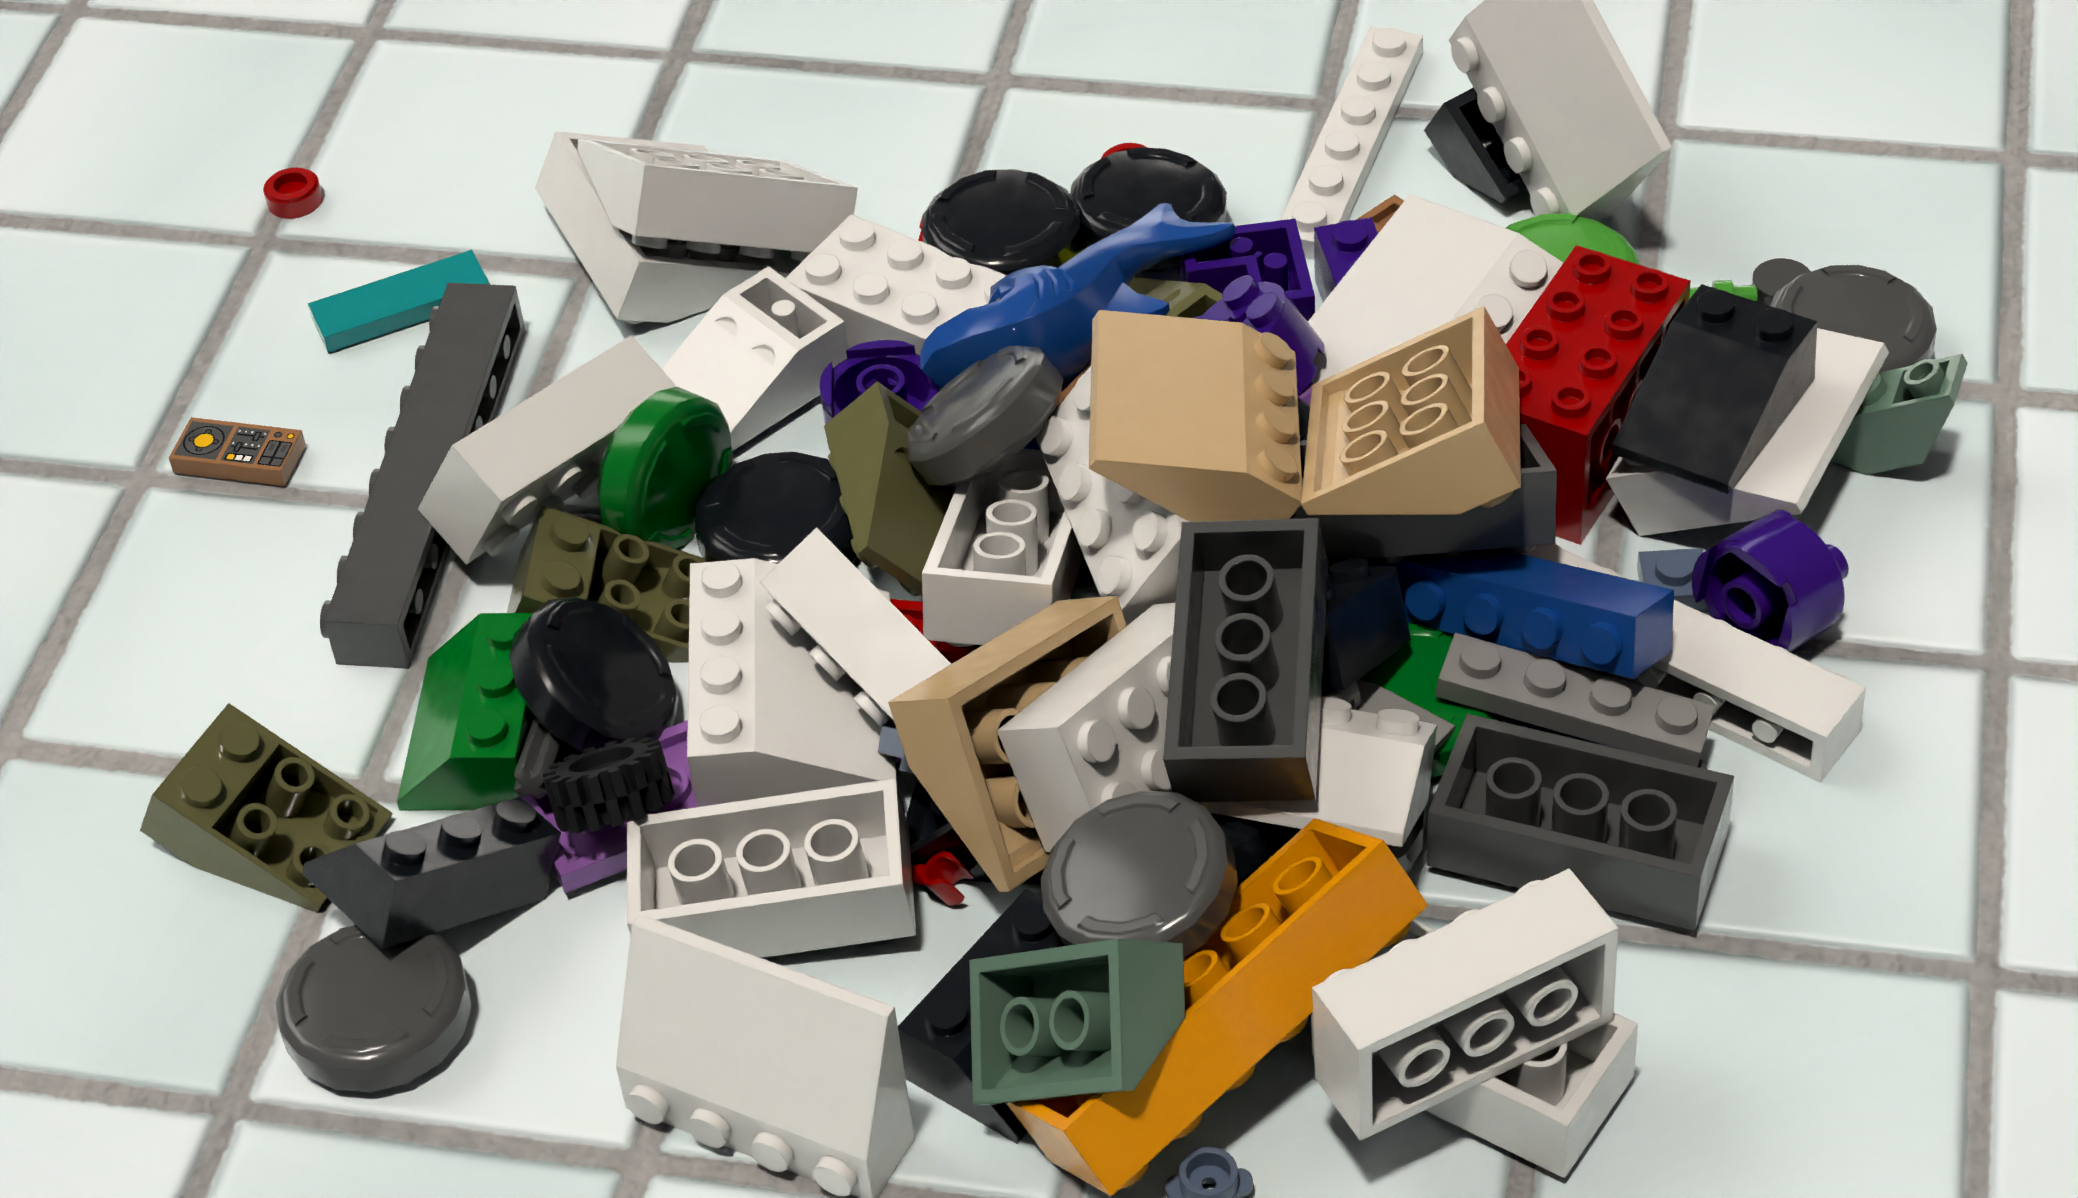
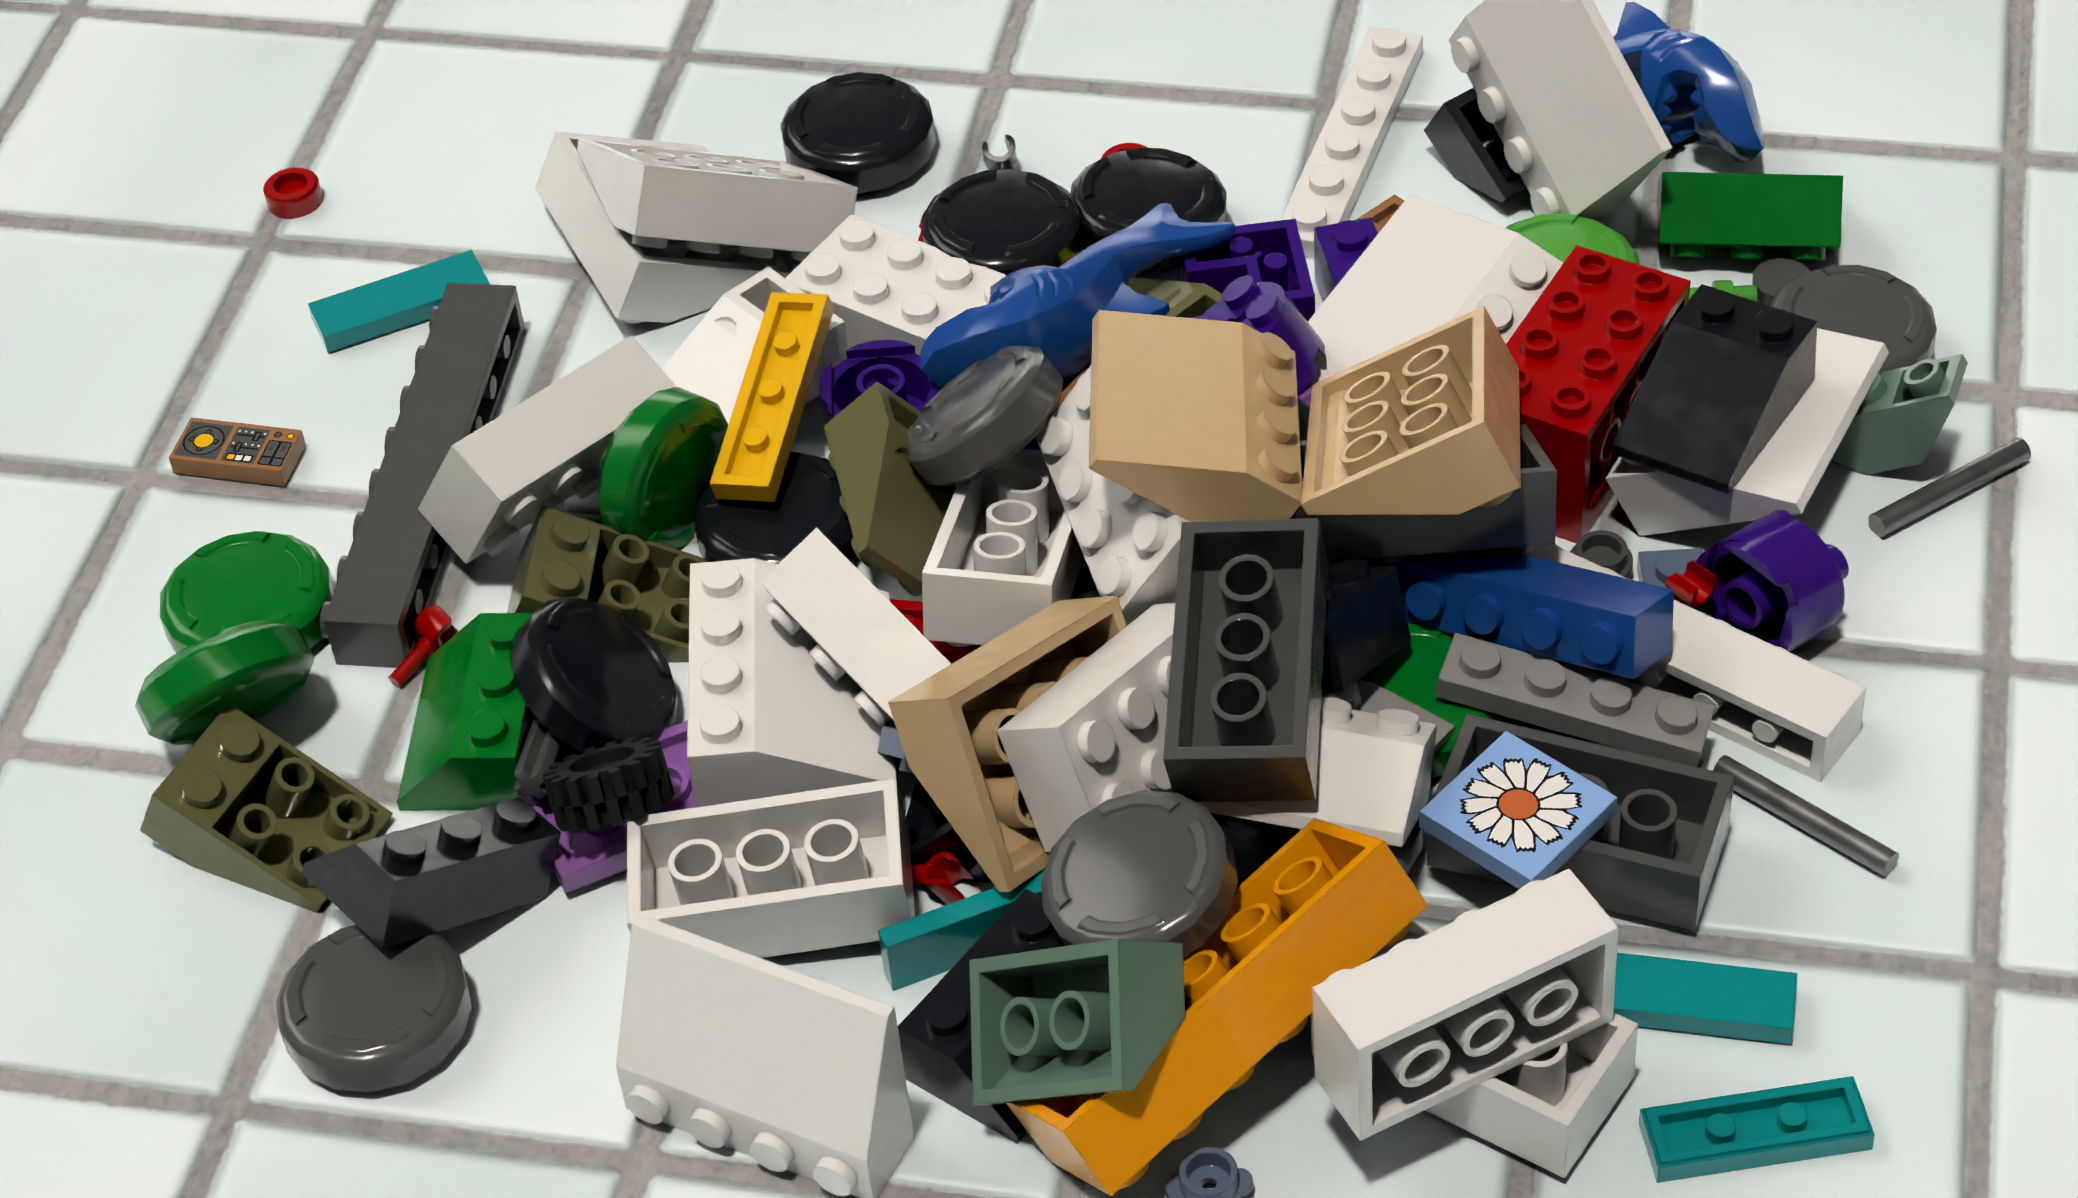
(243, 582): none -> green piece
(246, 665): none -> green piece
(435, 630): none -> red hand
(772, 397): none -> yellow plate
(860, 130): none -> black piece
(942, 936): none -> teal tile
(1003, 162): none -> hand
(1518, 811): none -> tile
(1605, 550): none -> dark grey plate
(1691, 84): none -> blue piece
(1694, 586): none -> red hand
(1706, 998): none -> teal tile
(1749, 214): none -> green slope
(1755, 1129): none -> teal tile
(1809, 817): none -> flat silver bar
(1949, 487): none -> flat silver bar

